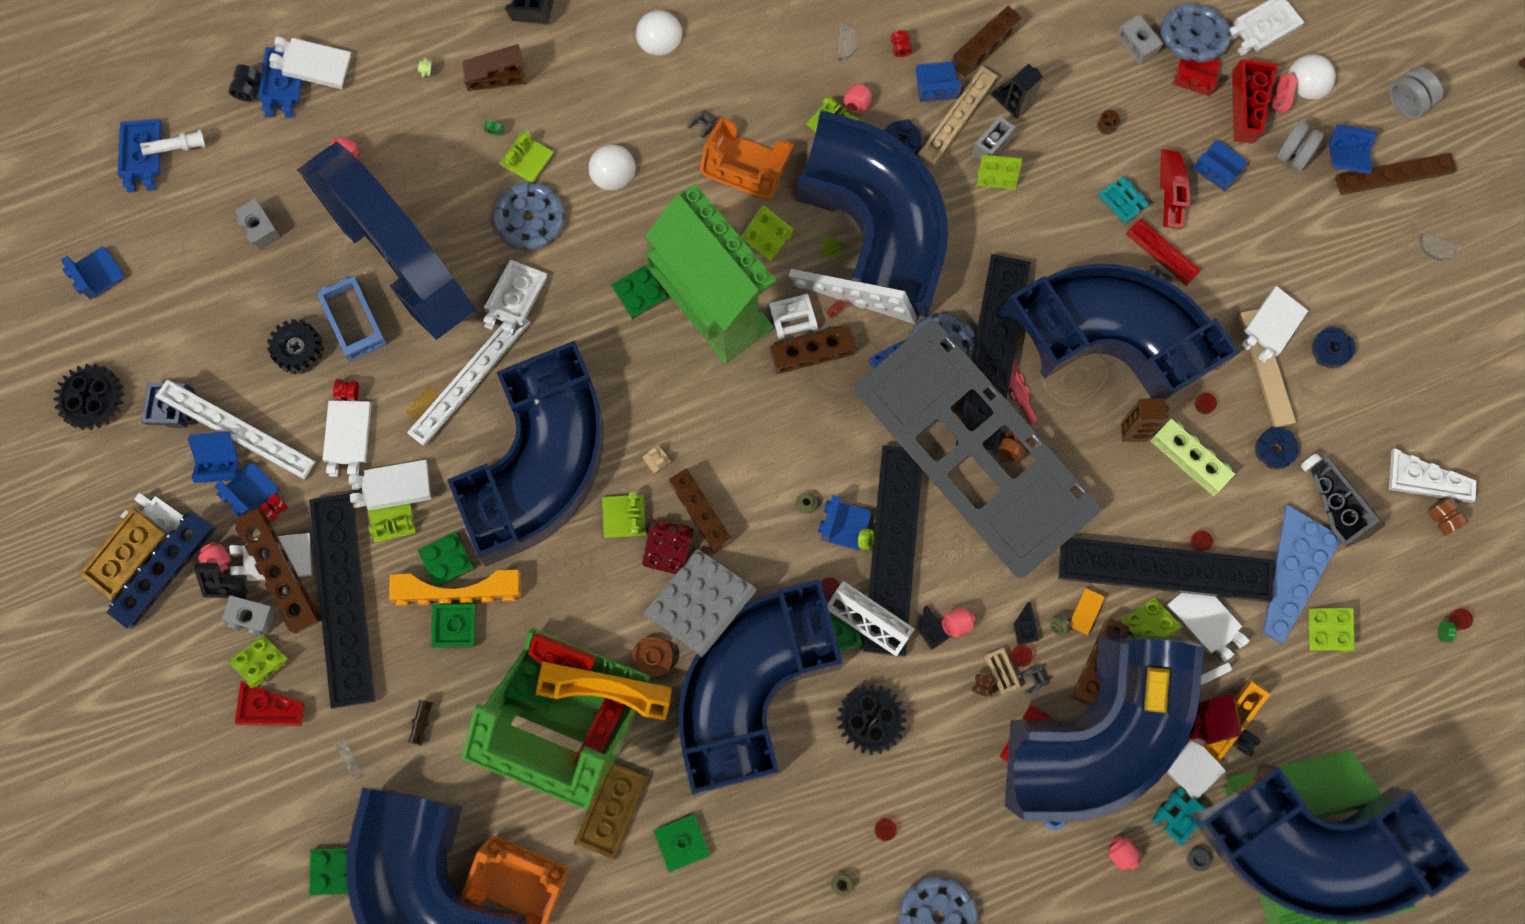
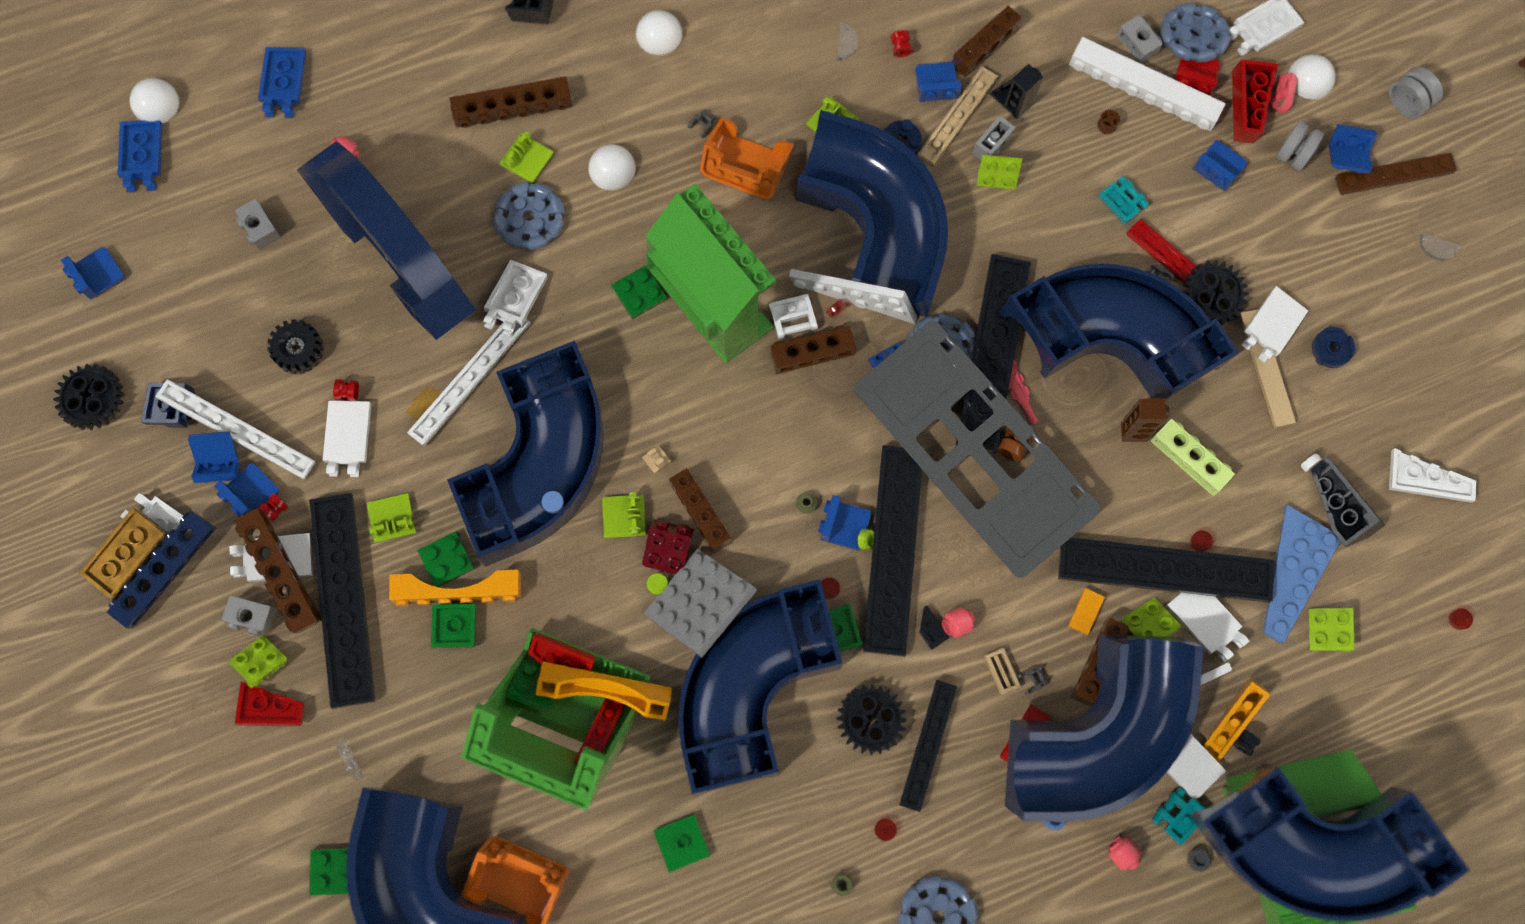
(154, 100): none -> white piece
(182, 142): white pin -> none
(215, 554): coral head -> none
(215, 586): black plate -> none
(244, 83): black wheel -> none
(311, 62): white tile -> none
(365, 345): medium blue window -> none
(391, 485): white tile -> none
(420, 722): dark brown pin -> none
(424, 67): yellowish green plate -> none
(493, 128): green tile -> none
(495, 69): reddish brown wedge -> none
(503, 96): none -> reddish brown brick
(552, 502): none -> medium blue tile
(611, 811): pearl gold tile -> none
(652, 657): dark orange tile -> none
(656, 584): none -> lime tile
(767, 233): lime hinge -> none
(831, 247): clear neon green plate -> none
(857, 98): coral head -> none
(874, 613): white fence -> none
(928, 746): none -> black plate
(983, 685): reddish brown wheel -> none
(1021, 656): clear red tile -> none
(1025, 626): black tile -> none
(1059, 625): olive plate -> none
(1146, 84): none -> white brick
(1157, 690): yellow tile -> none
(1176, 188): red slope -> none
(1205, 403): clear red tile -> none
(1216, 721): dark red bracket -> none
(1231, 299): none -> black gear
(1270, 457): dark blue plate -> none
(1446, 631): green tile -> none
(1448, 516): dark orange wheel -> none

